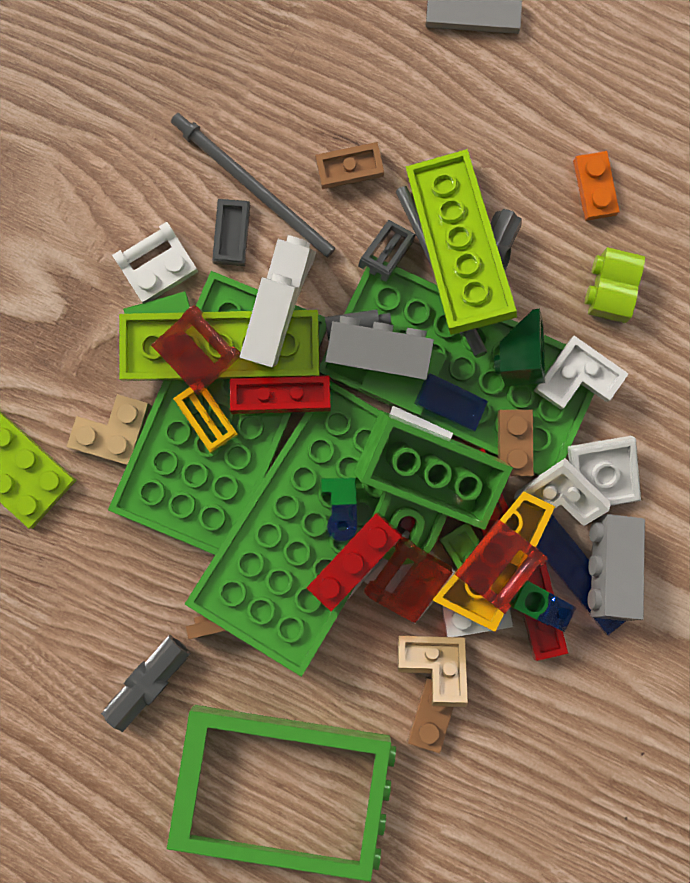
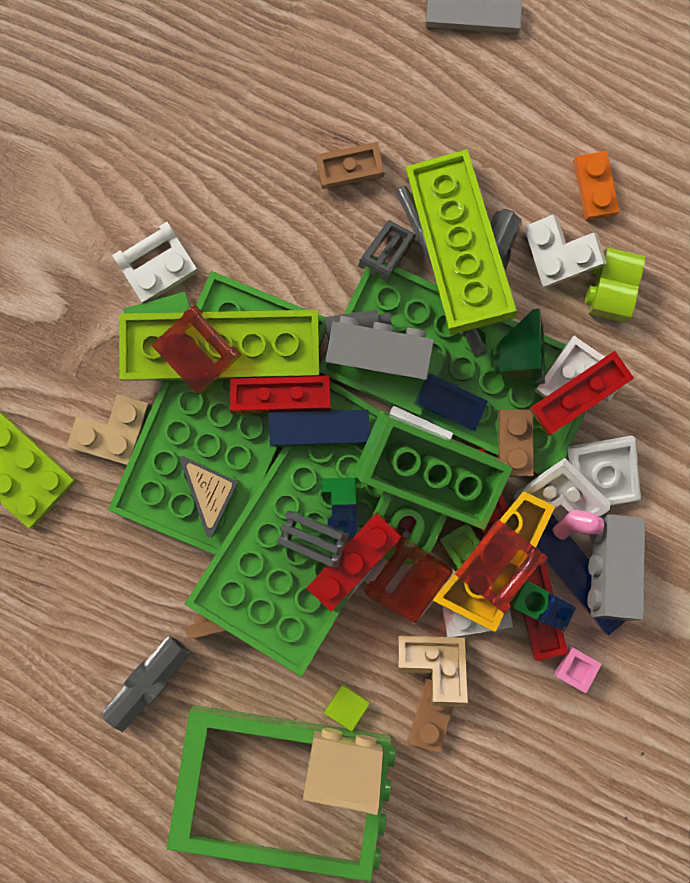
(192, 132): dark grey bar -> none
(210, 492): none -> tile
(221, 439): yellow tile -> none
(231, 232): dark grey tile -> none
(277, 301): white arch -> none
(290, 530): none -> dark grey tile
(319, 428): none -> dark blue tile
(344, 771): none -> tan slope
(346, 707): none -> lime tile
(562, 260): none -> white plate
(577, 669): none -> bright pink plate
(578, 521): none -> bright pink arm
(581, 393): none -> red plate

